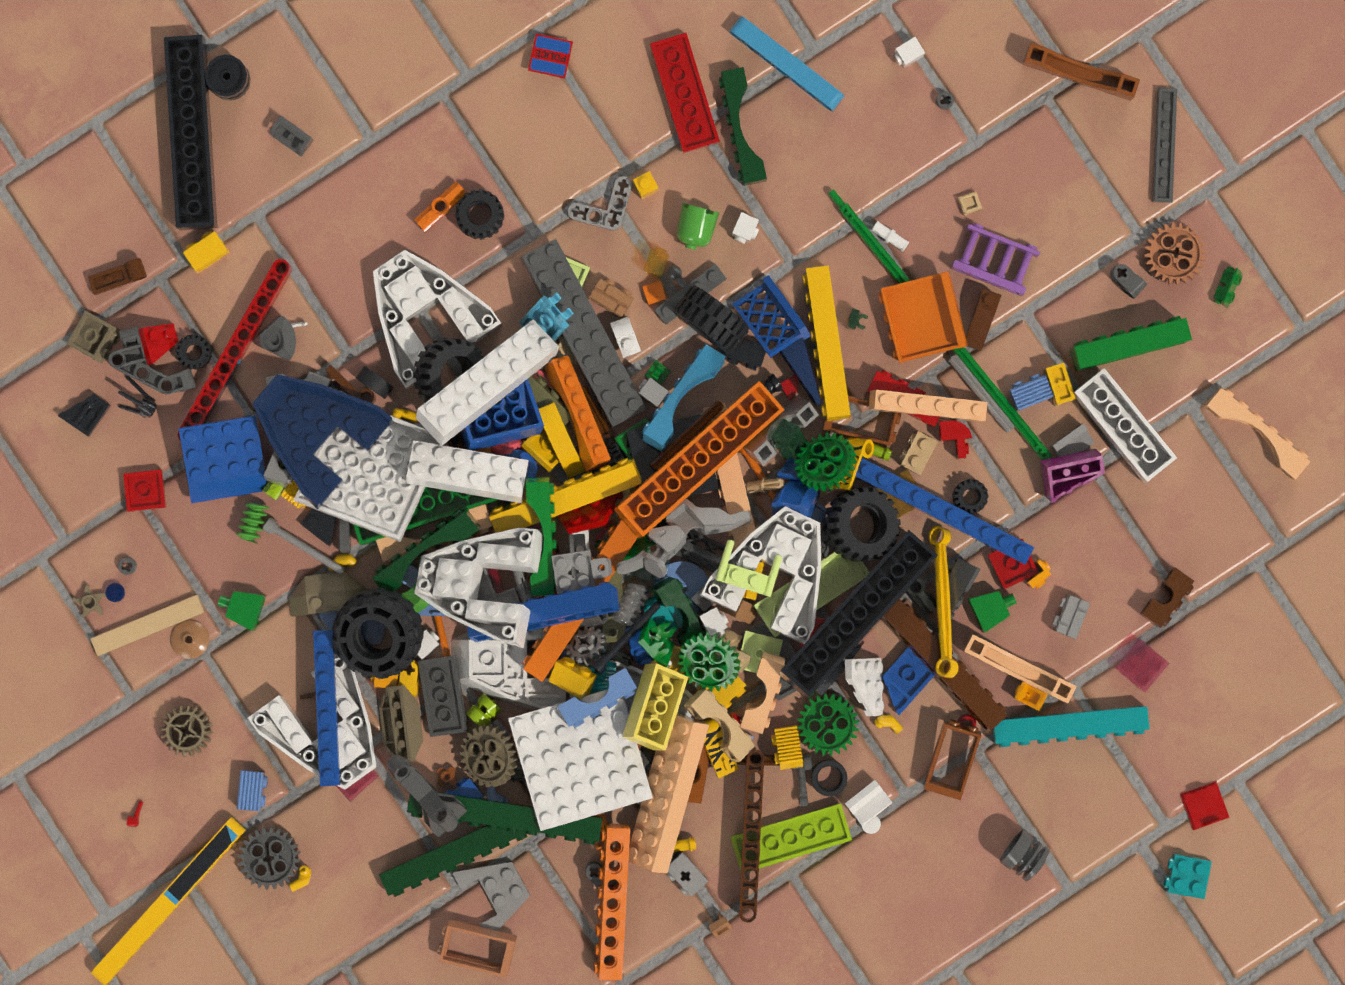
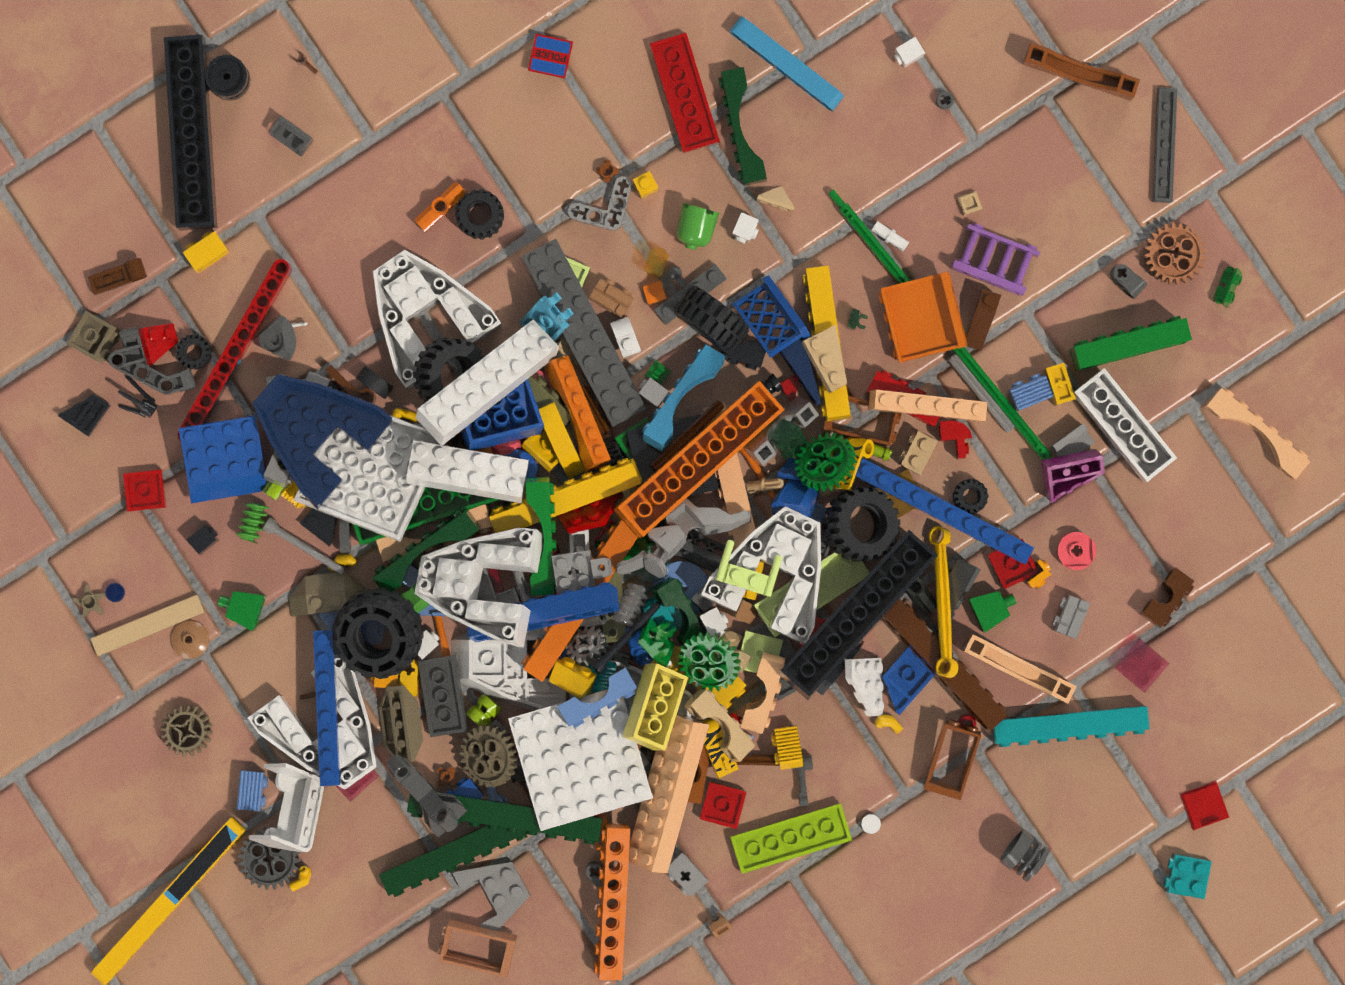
(129, 560): dark grey bush -> none
(133, 821): red hand -> none
(203, 539): none -> black brick
(298, 809): none -> white windscreen
(304, 61): none -> reddish brown hand
(612, 171): none -> dark orange plate
(685, 845): yellow pin -> none
(723, 805): none -> red plate
(751, 845): reddish brown beam -> none
(776, 198): none -> tan slope
(814, 712): green gear -> none
(827, 358): none -> tan wing
(843, 777): black tyre -> none
(868, 803): white panel -> none
(1030, 696): light orange bracket -> none
(1068, 558): none -> coral plate

